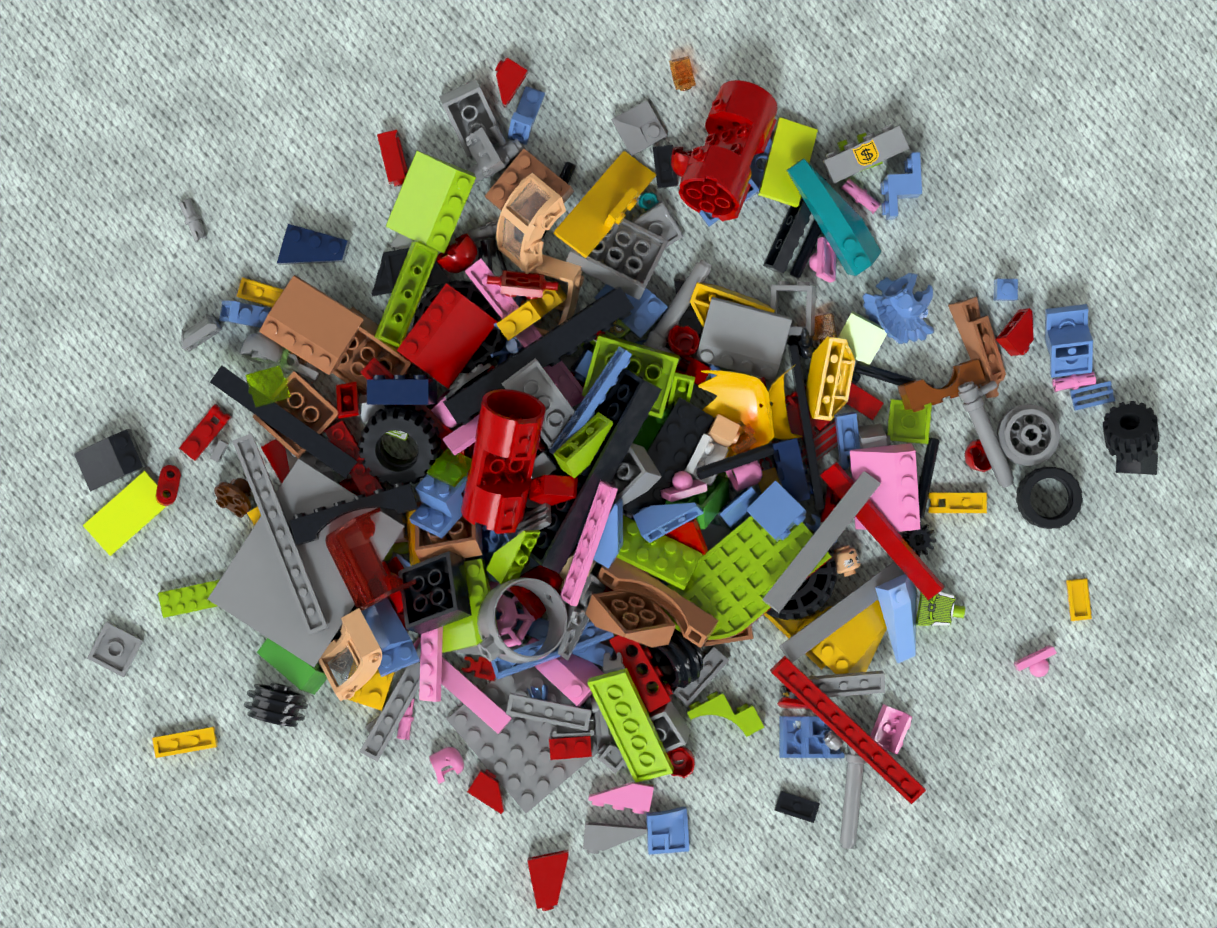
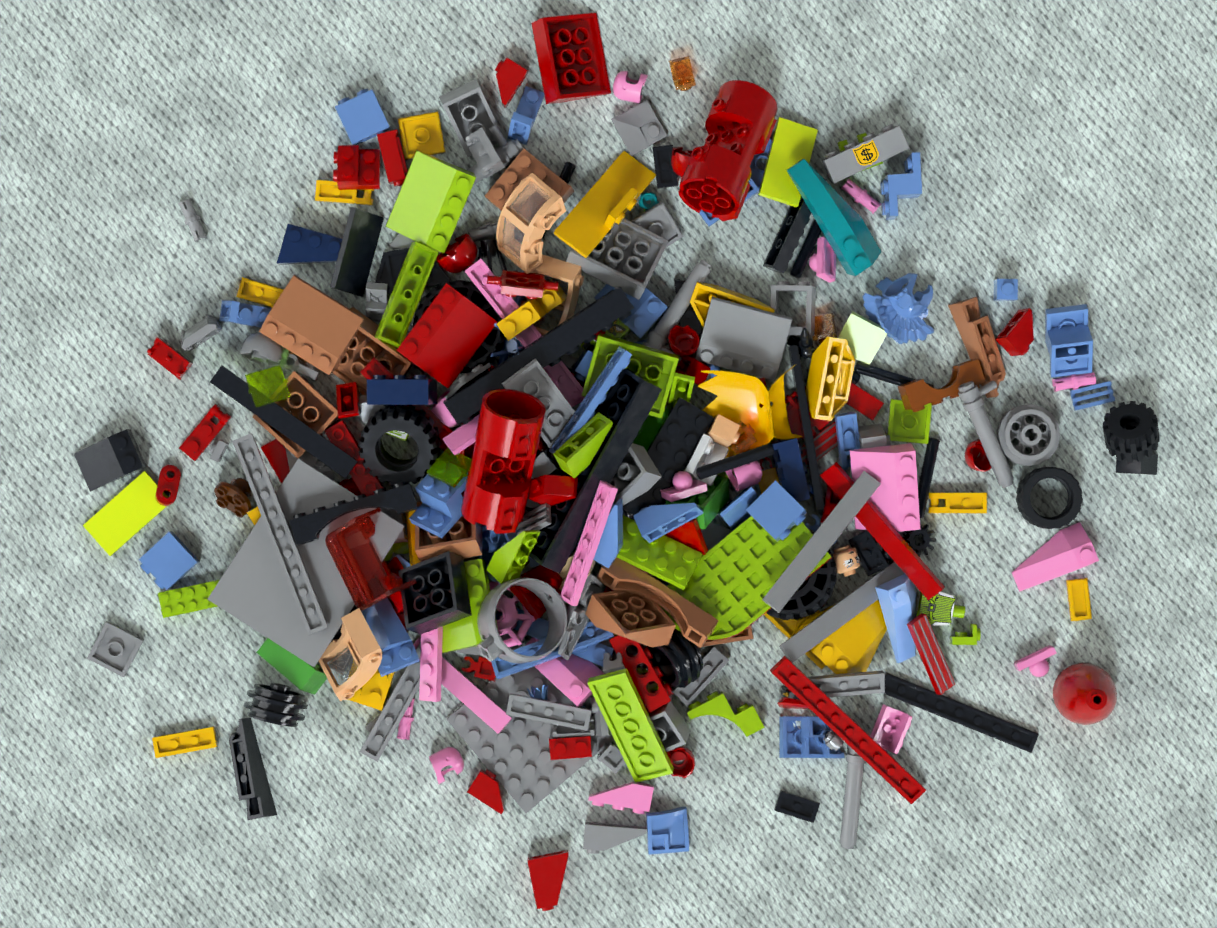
(168, 561): none -> medium blue piece
(169, 358): none -> red hinge
(250, 772): none -> black wedge
(328, 192): none -> yellow plate
(356, 168): none -> red plate
(356, 252): none -> black tile
(362, 117): none -> medium blue piece
(376, 300): none -> light grey slope
(421, 134): none -> yellow tile
(570, 57): none -> red slope
(627, 91): none -> bright pink helmet
(870, 553): none -> black bracket
(931, 654): none -> red tile
(960, 713): none -> black tile
(962, 639): none -> lime bracket
(1062, 554): none -> bright pink wedge
(1084, 693): none -> red cylinder

